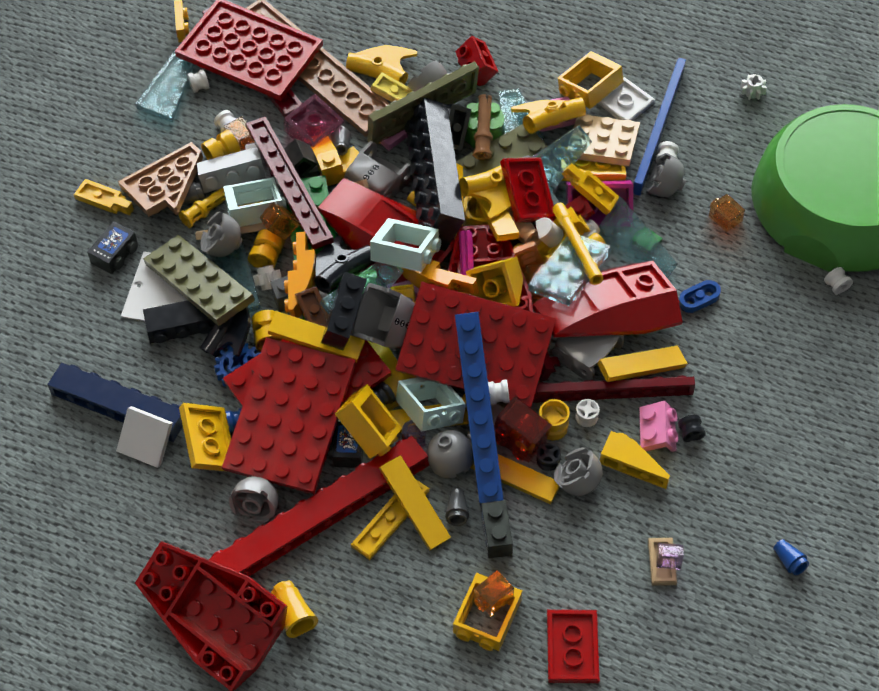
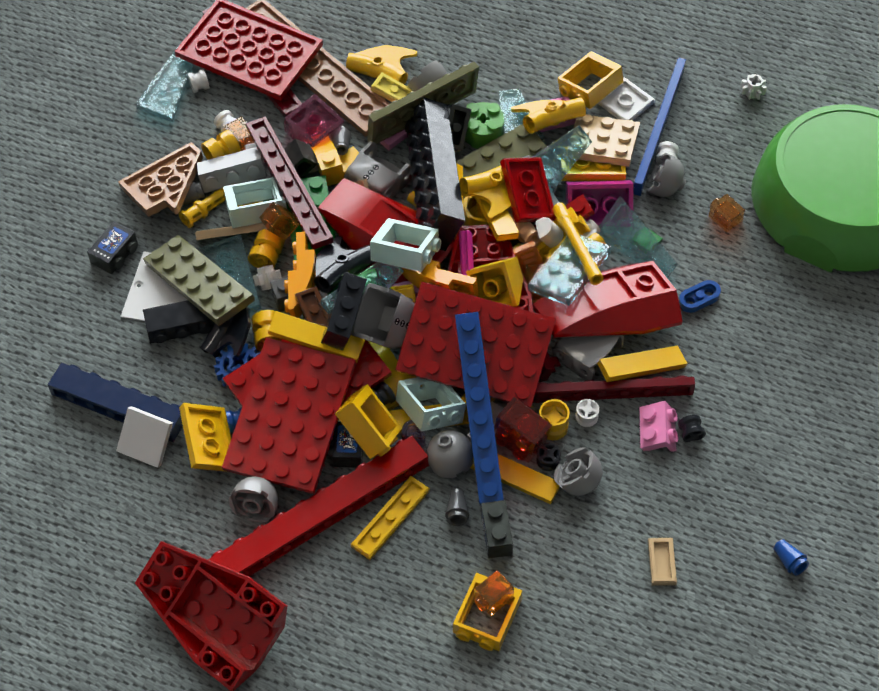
(103, 197): yellow hinge -> none
(181, 15): yellow plate -> none
(222, 235): light grey cylinder -> none
(299, 616): yellow plant -> none
(415, 502): yellow tile -> none
(477, 50): red brick -> none
(483, 135): medium nougat pin -> none
(498, 392): white wheel -> none
(572, 646): red tile -> none
(591, 188): yellow hinge -> none
(630, 458): yellow slope -> none
(669, 556): clear purple brick -> none
(838, 280): white wheel -> none

